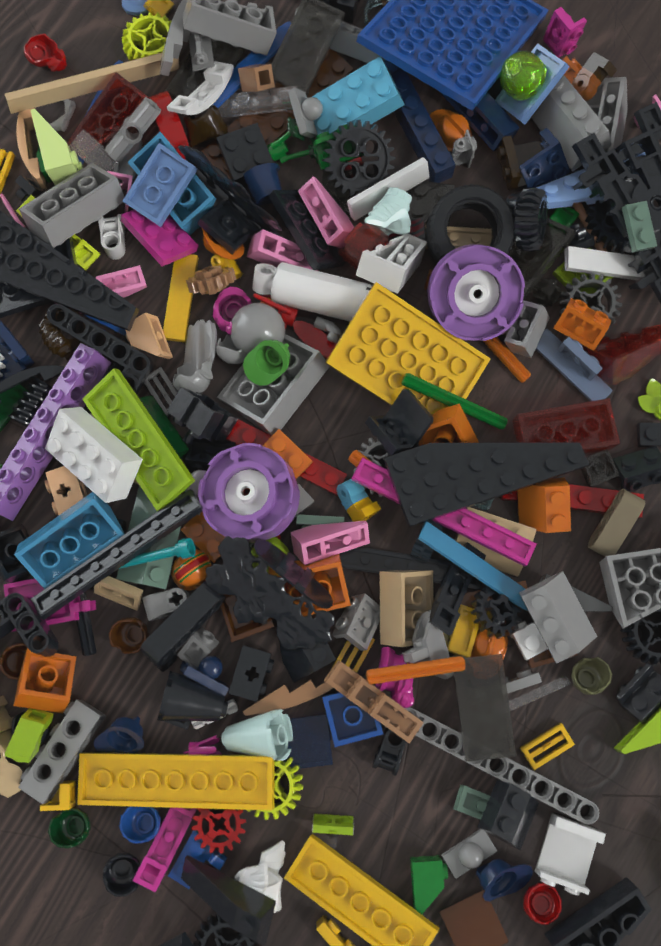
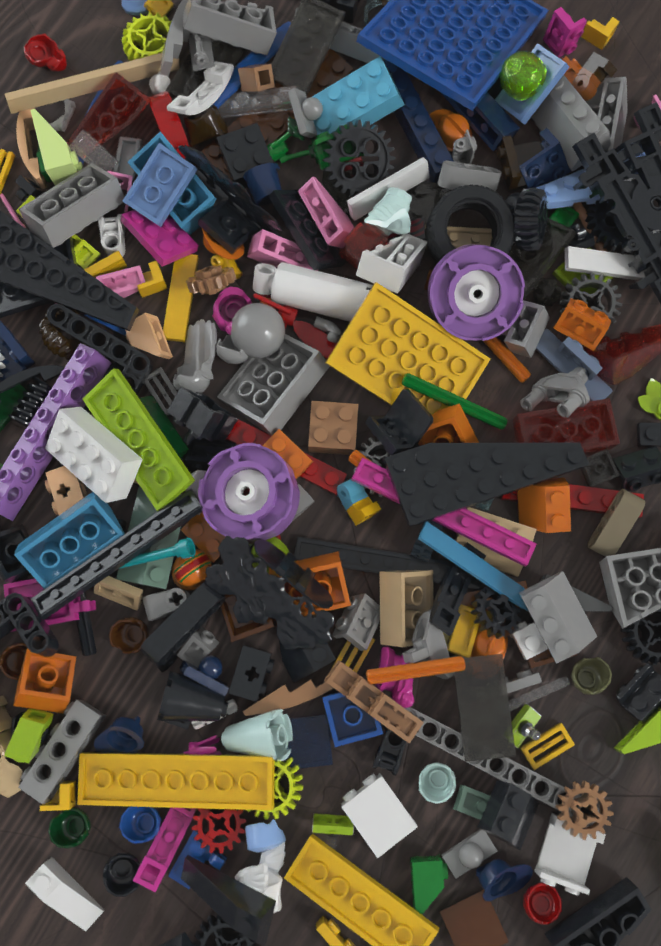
(64, 894): none -> white slope
(107, 265): none -> yellow tile
(141, 119): light grey piece -> none
(153, 281): none -> yellow panel
(159, 83): none -> white tile
(263, 836): none -> light blue hair
(267, 365): bright green piece -> none
(308, 520): sand green plate -> none
(327, 540): bright pink slope -> none
(333, 427): none -> medium nougat brick
(378, 814): none -> white panel
(437, 782): none -> light aqua hair
(459, 174): none -> light grey beam
(524, 725): none -> lime piece
(562, 388): none -> light grey connector
(581, 819): none -> medium nougat gear
(599, 34): none -> yellow panel
(639, 226): sand green plate -> none

